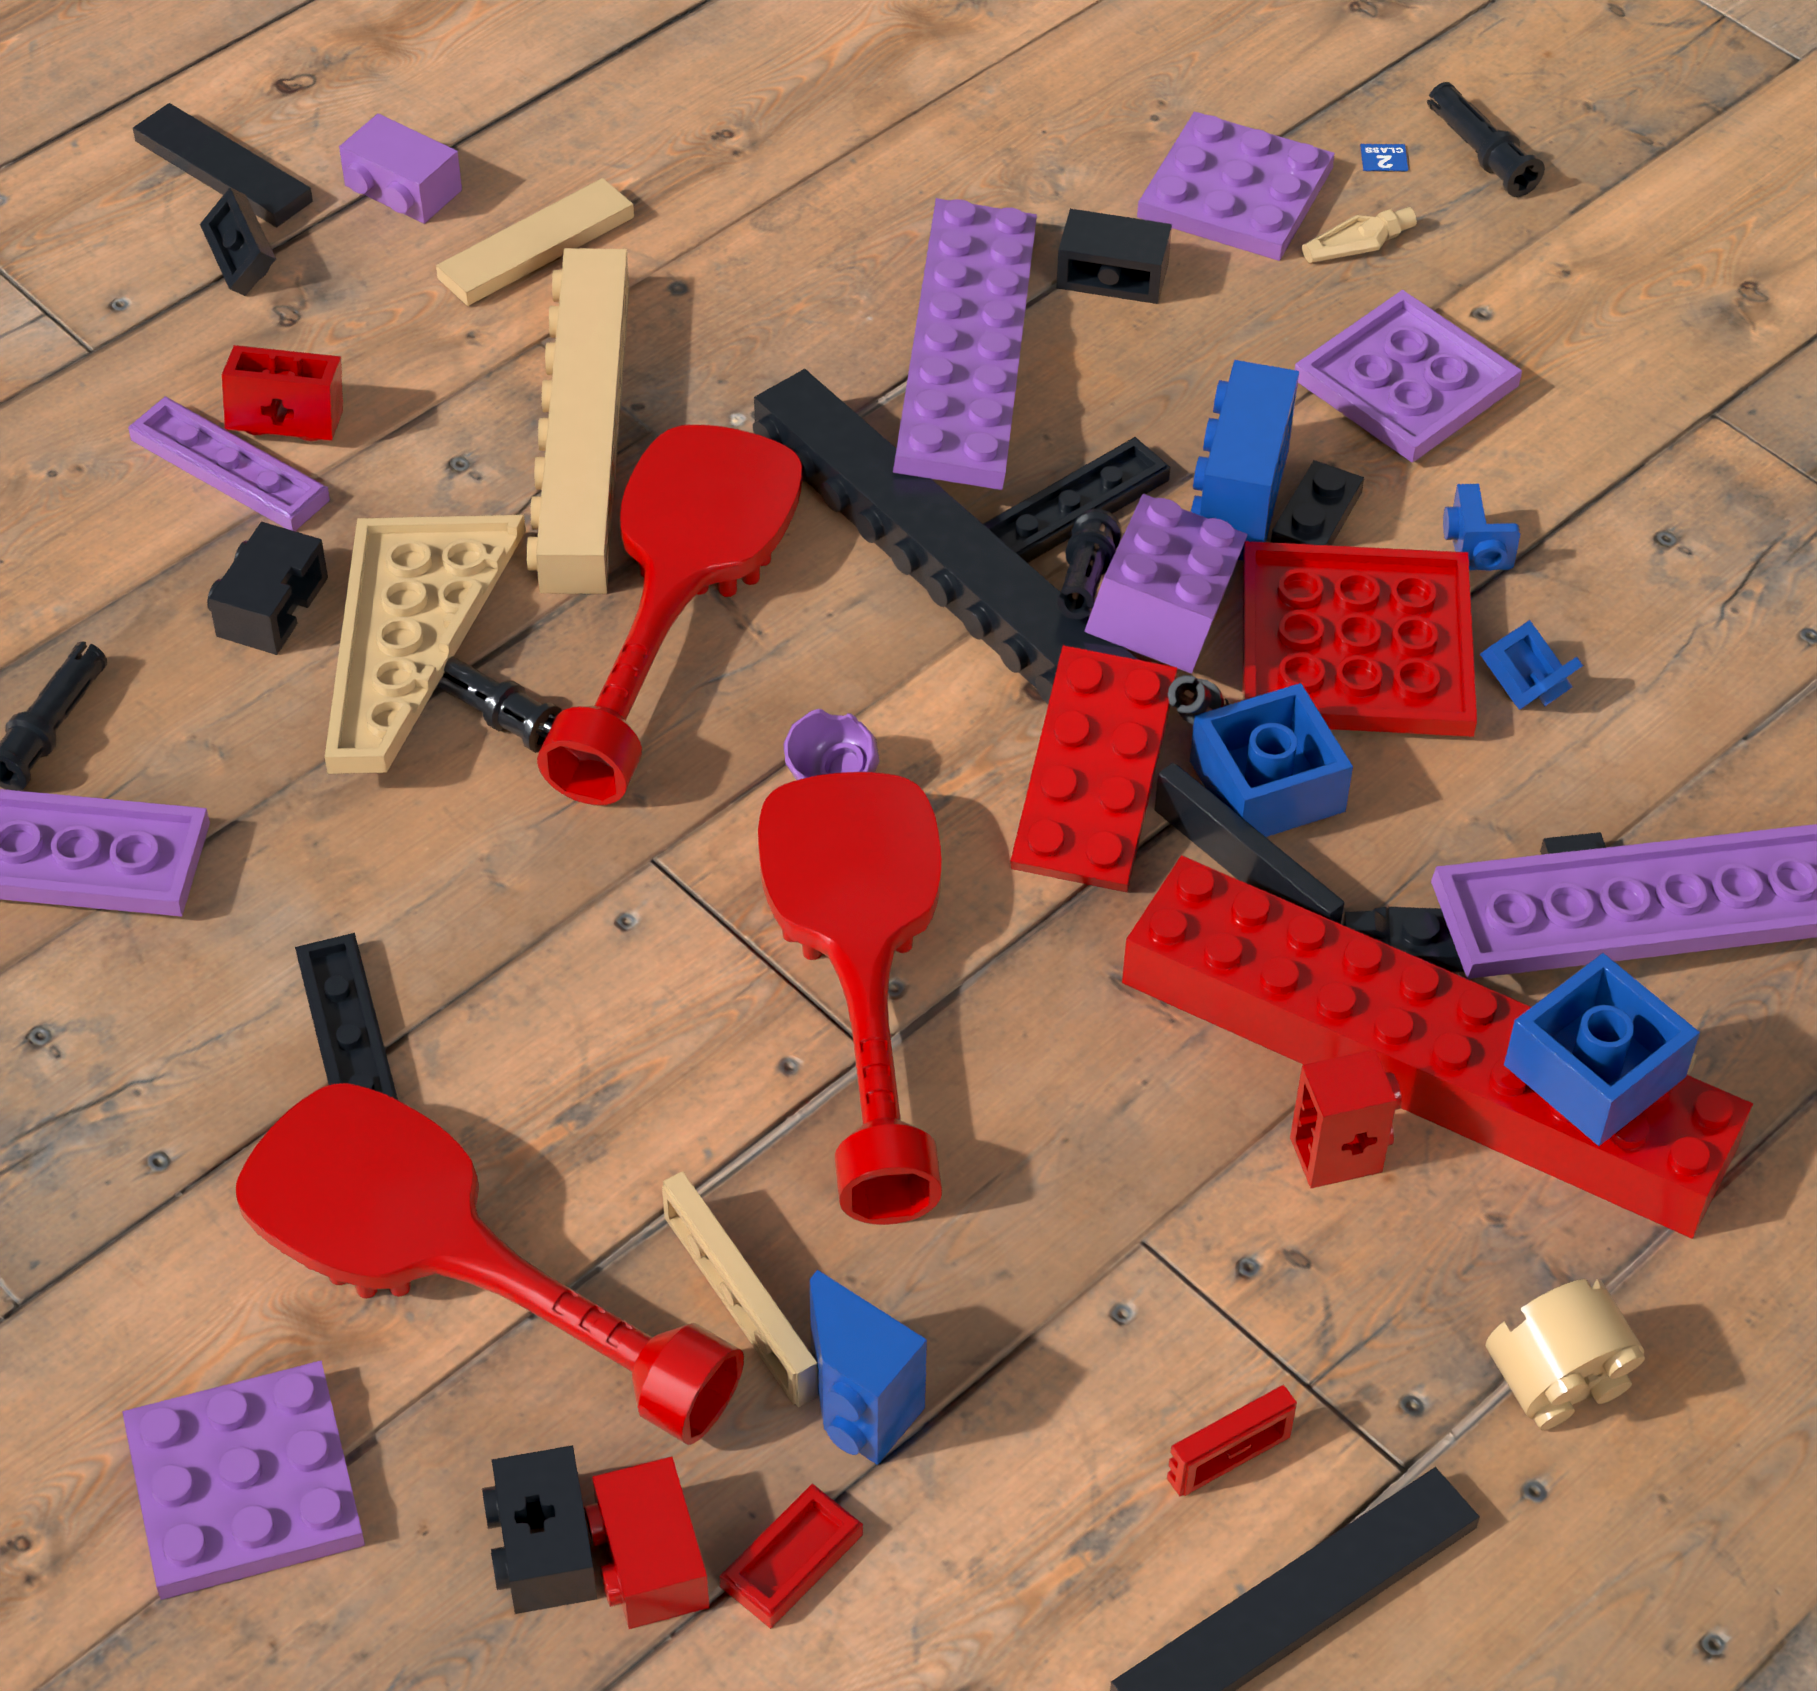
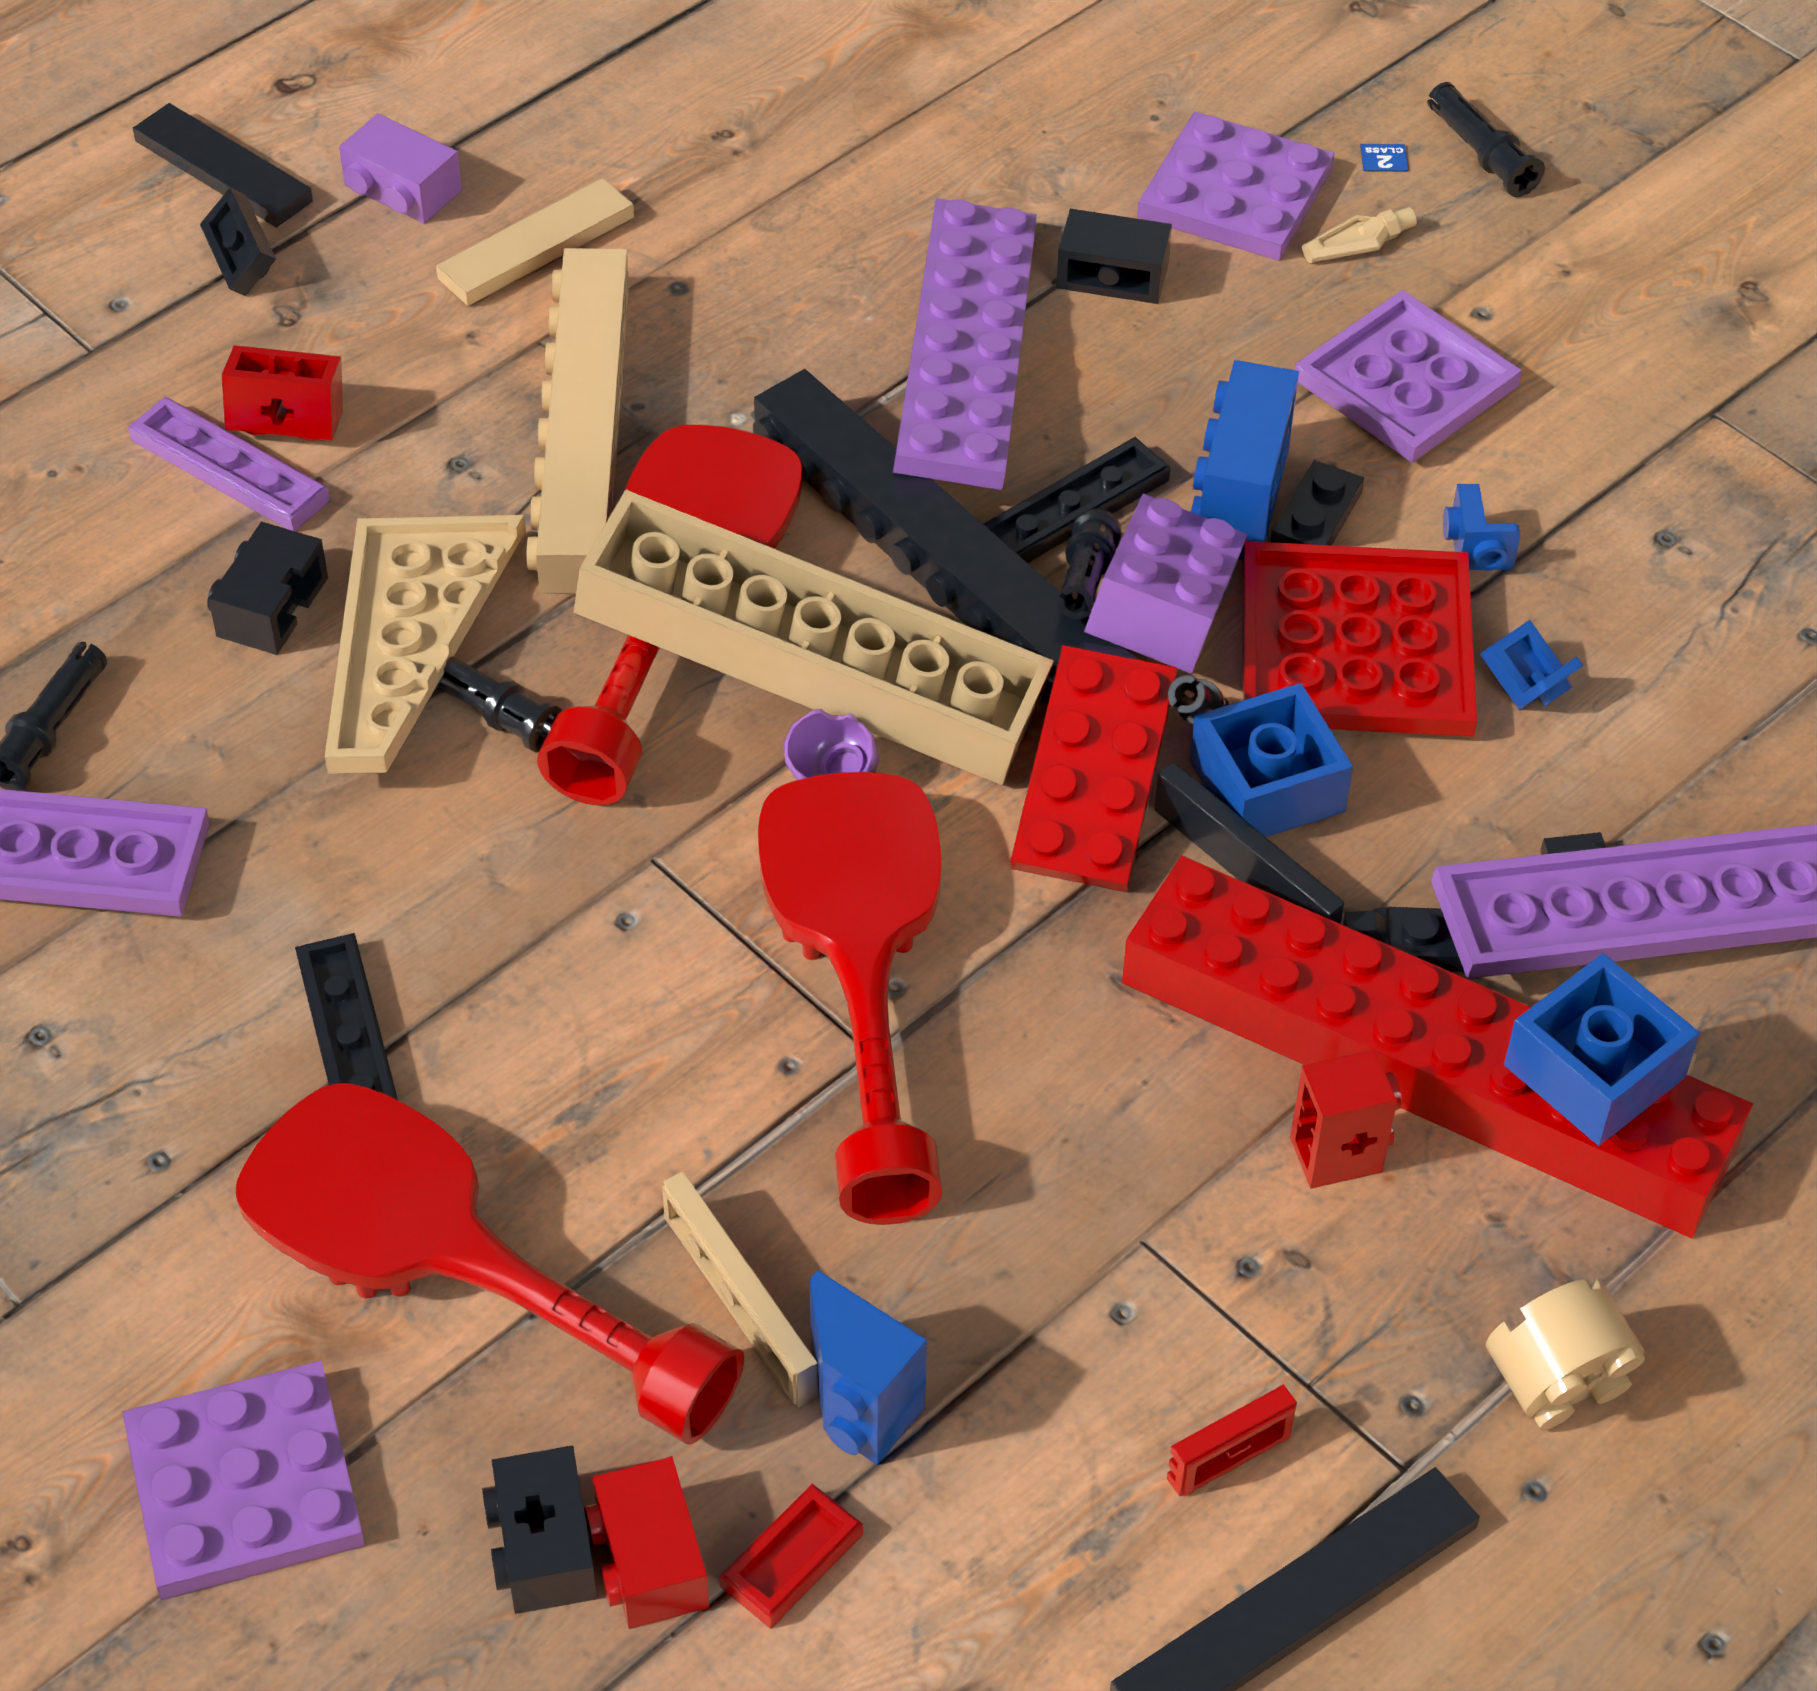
(812, 636): none -> tan brick

